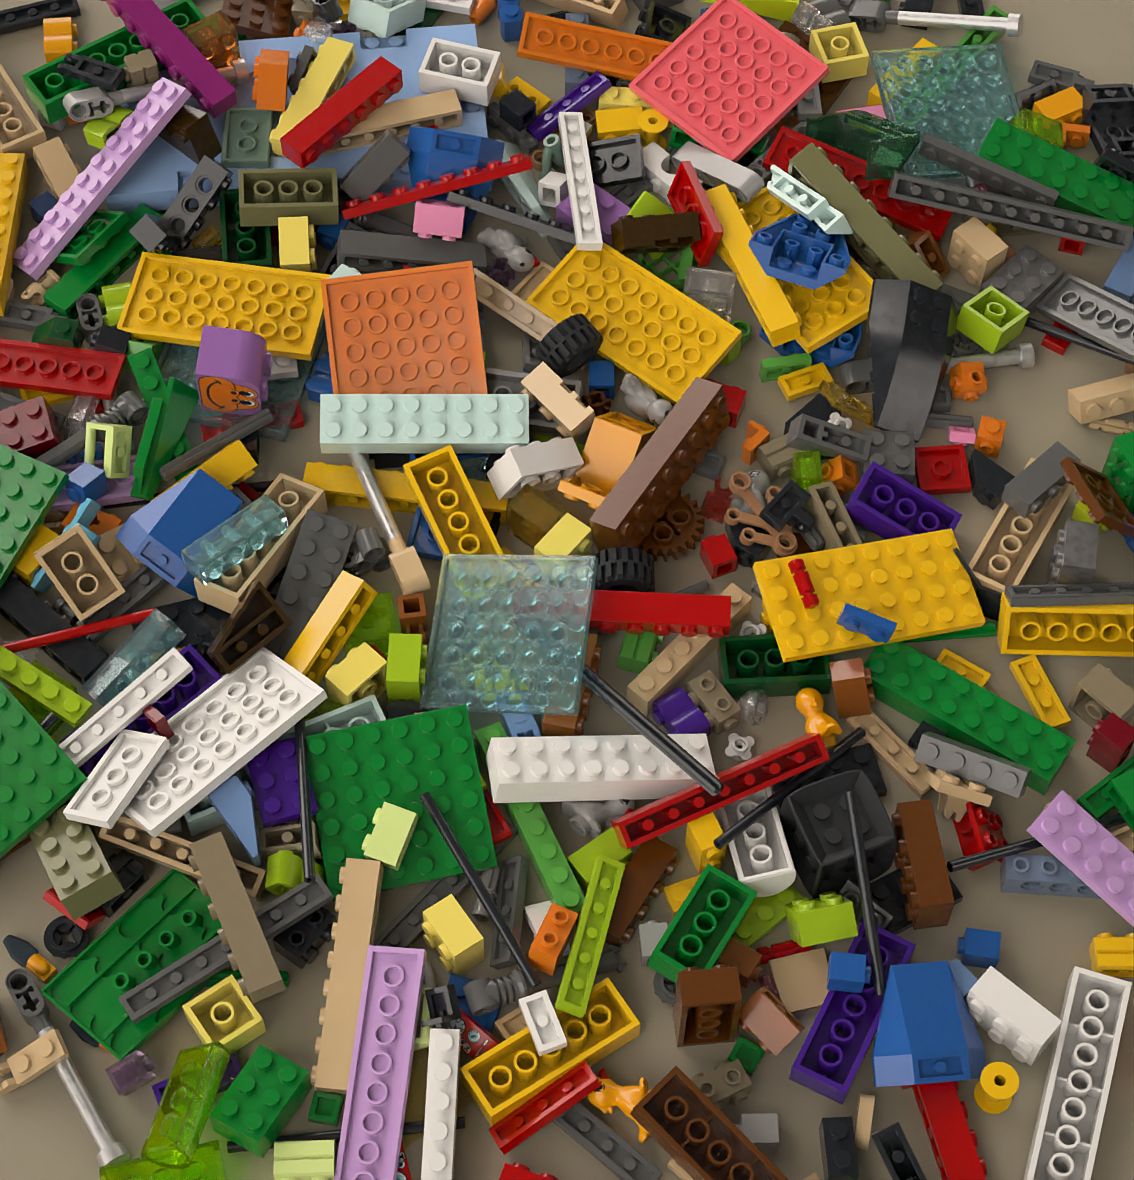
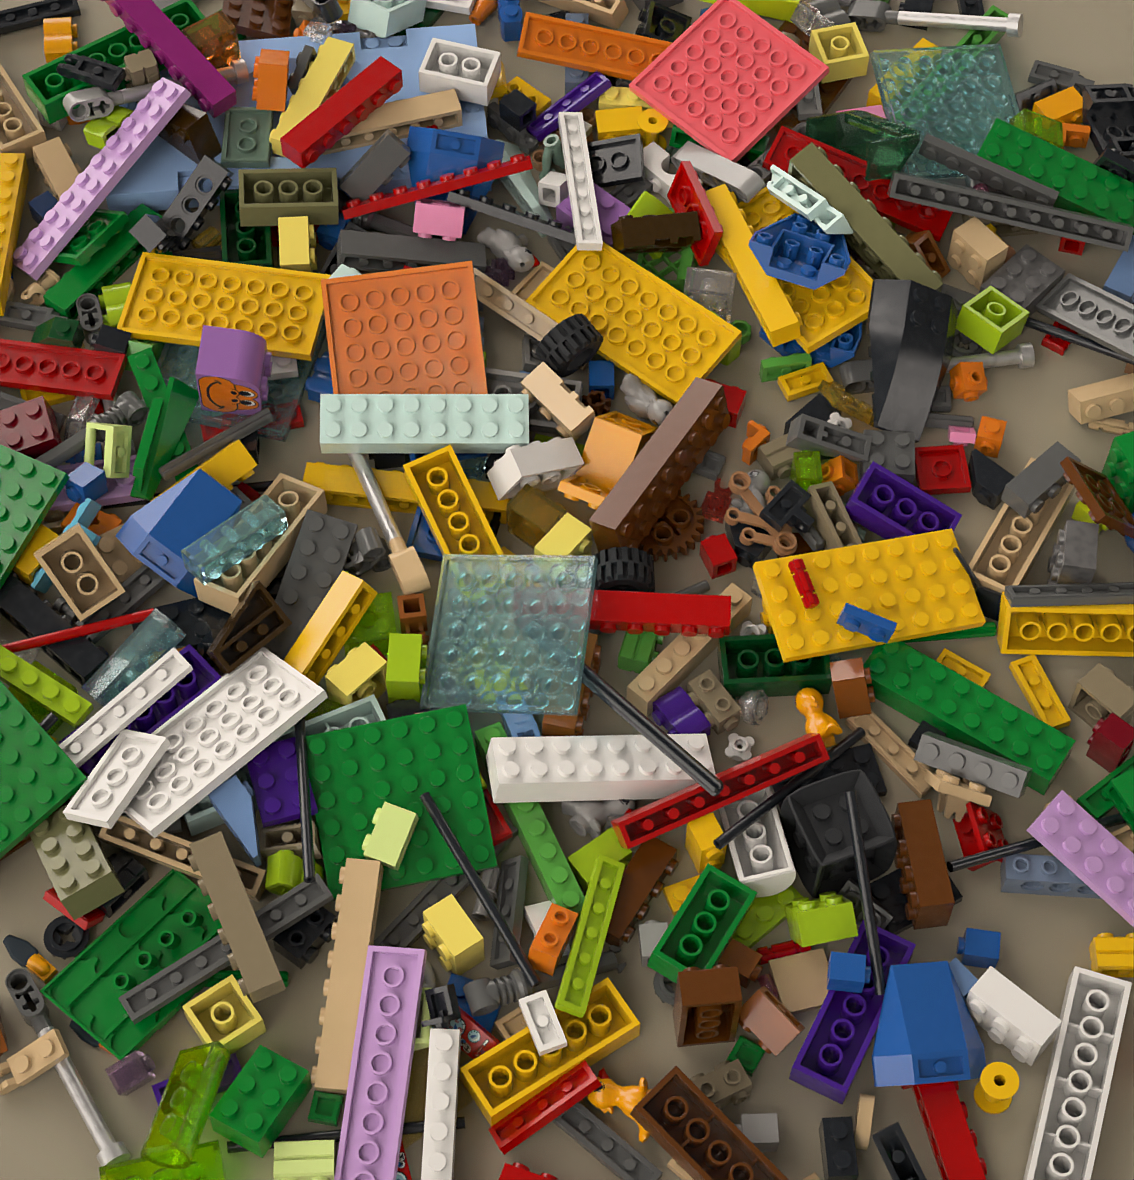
(158, 722): dark red tile -> none

